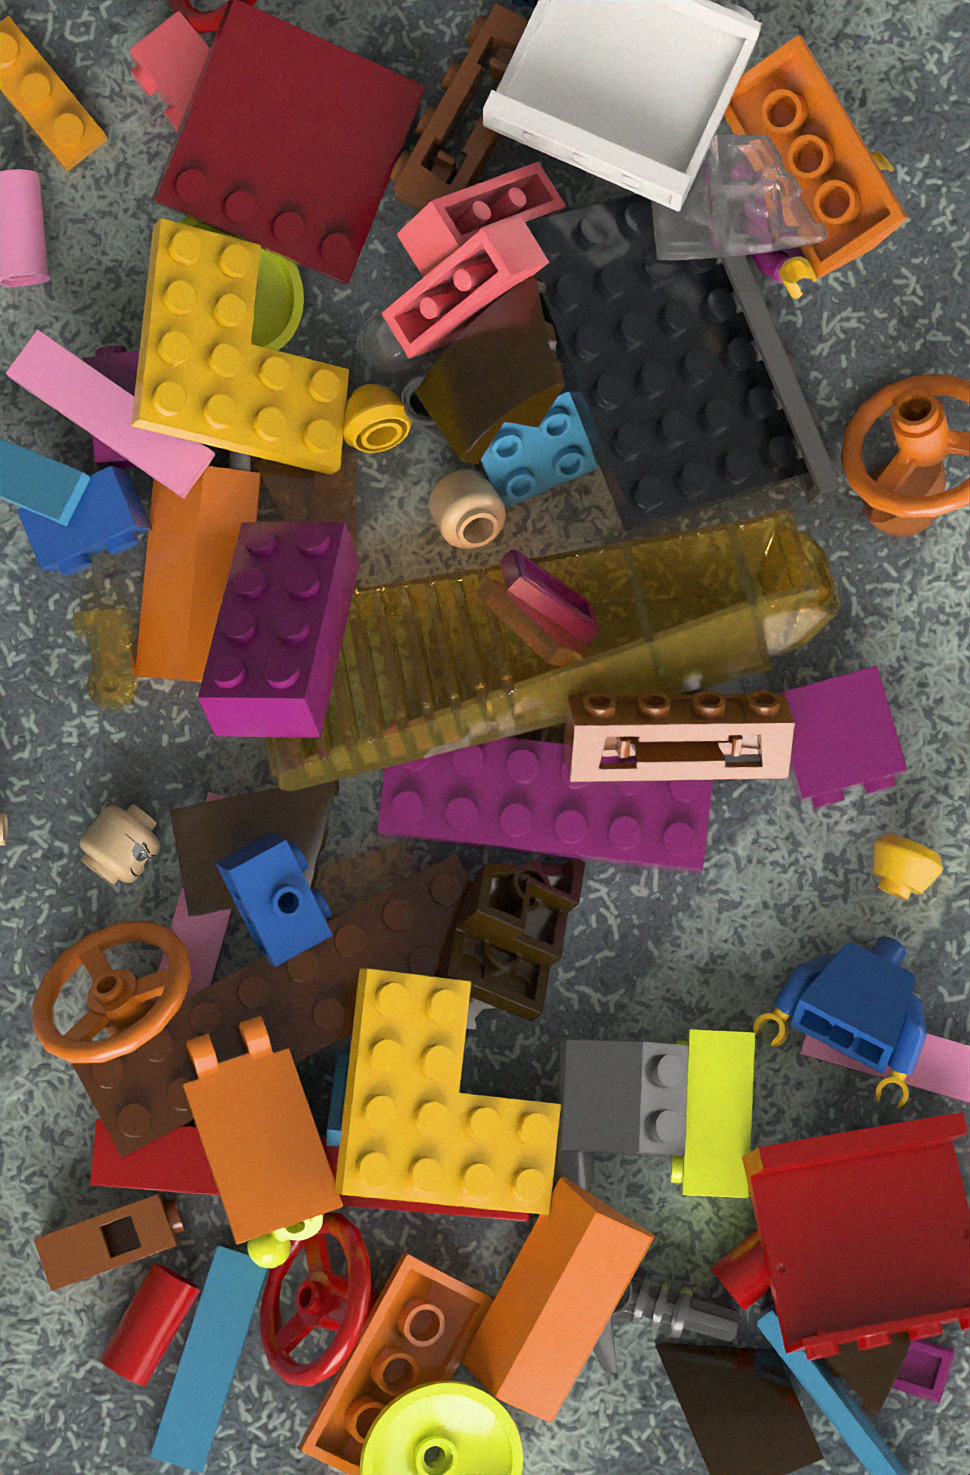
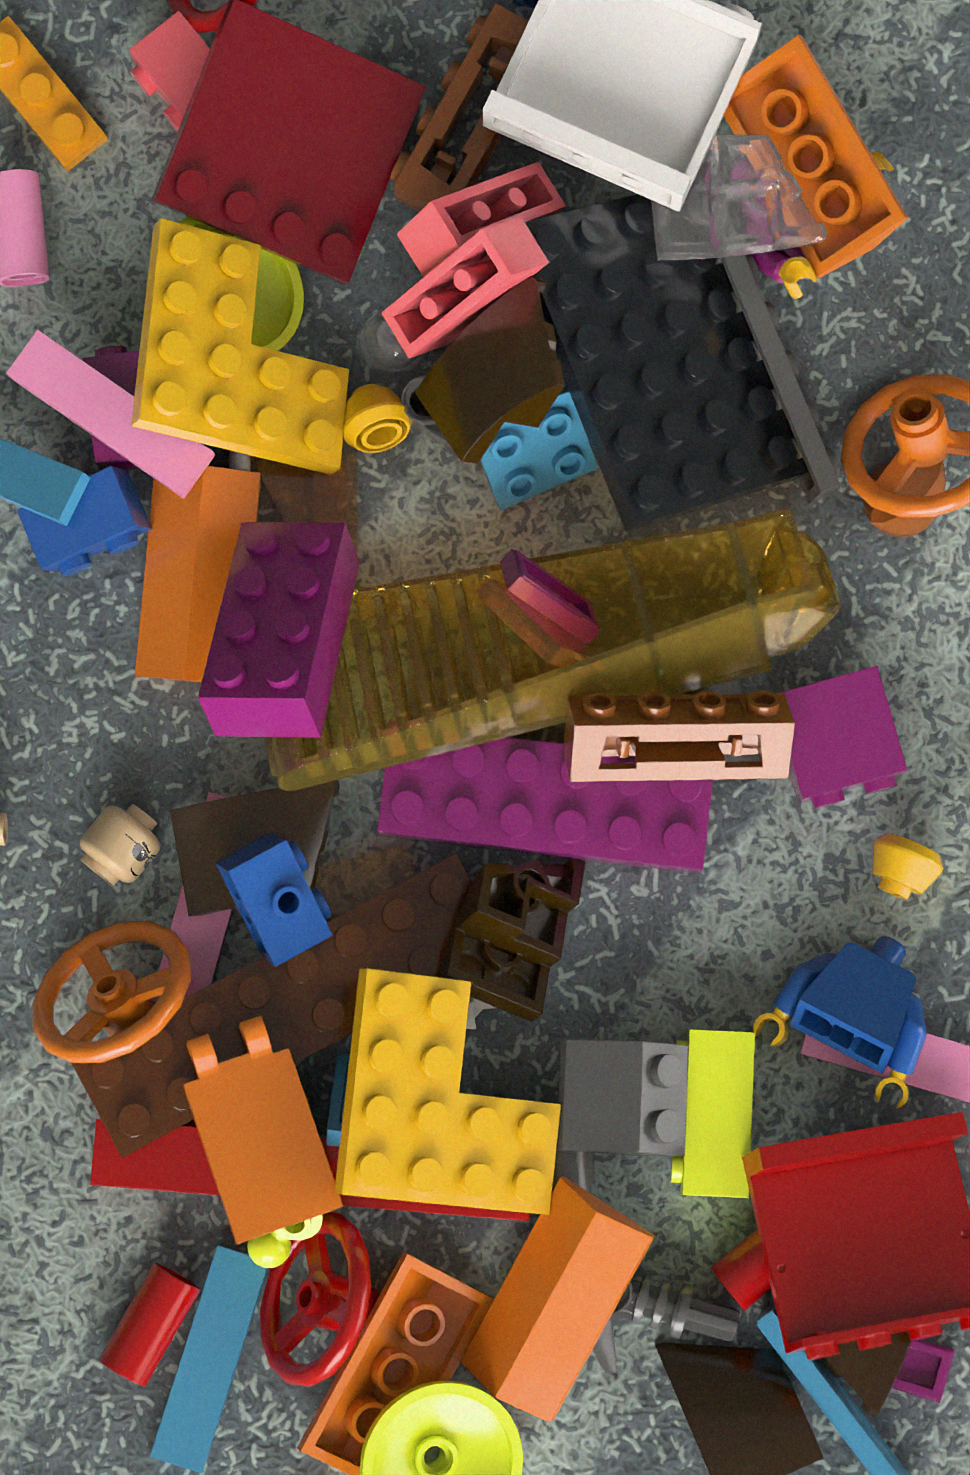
(110, 1240): dark orange brick -> none
(113, 677): clear yellow leg -> none
(467, 509): tan head -> none

